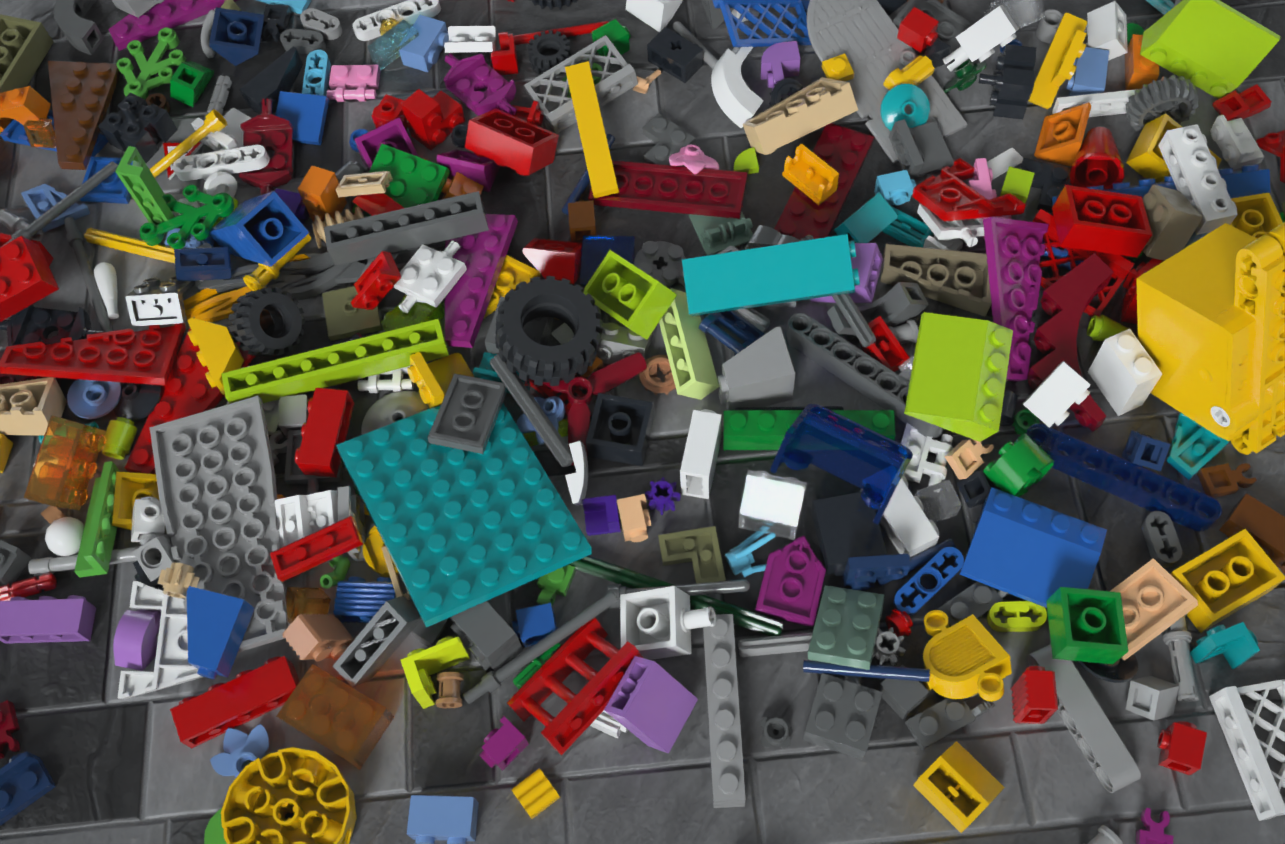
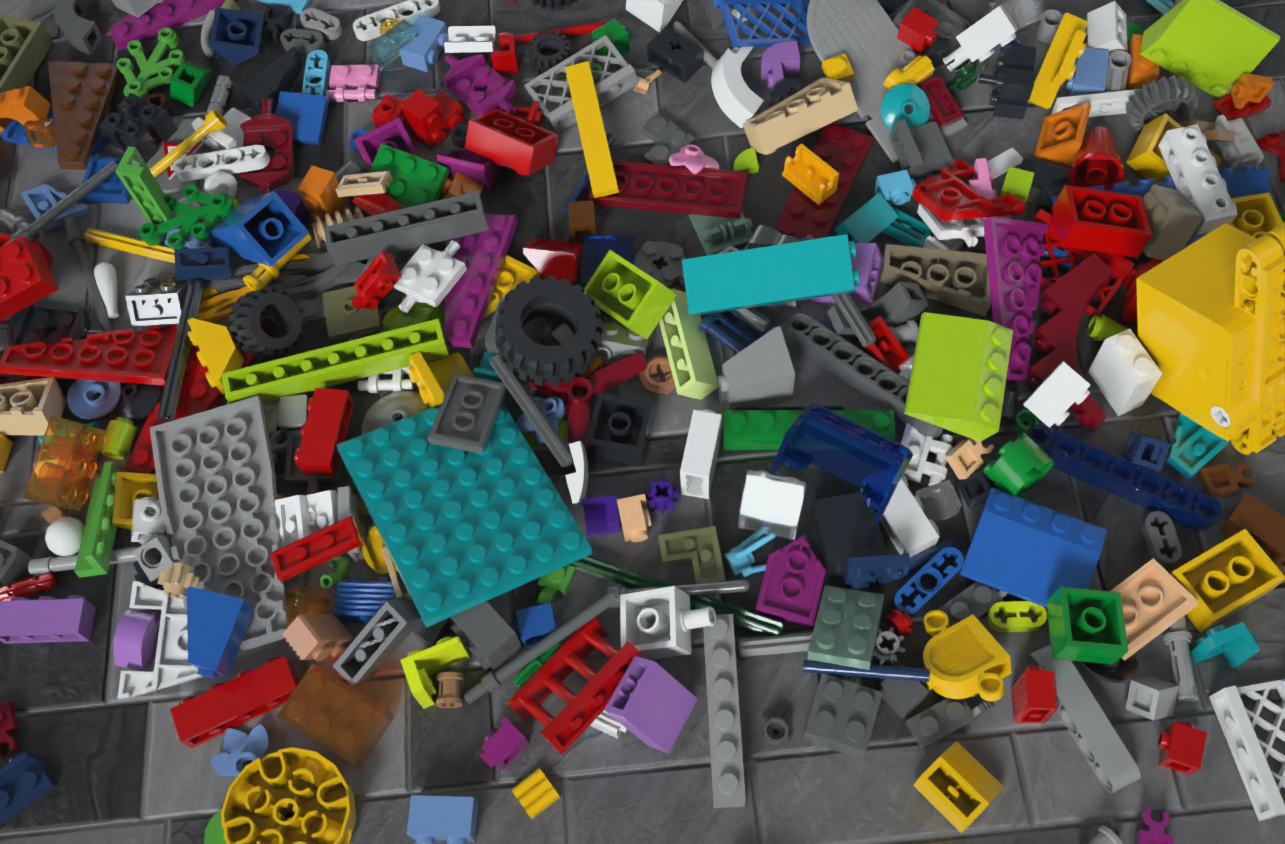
(180, 352): none -> black axle
(942, 104): none -> dark red plate
(1117, 71): none -> light grey piece
(1210, 133): none -> medium nougat slope
(1250, 88): none -> orange bracket

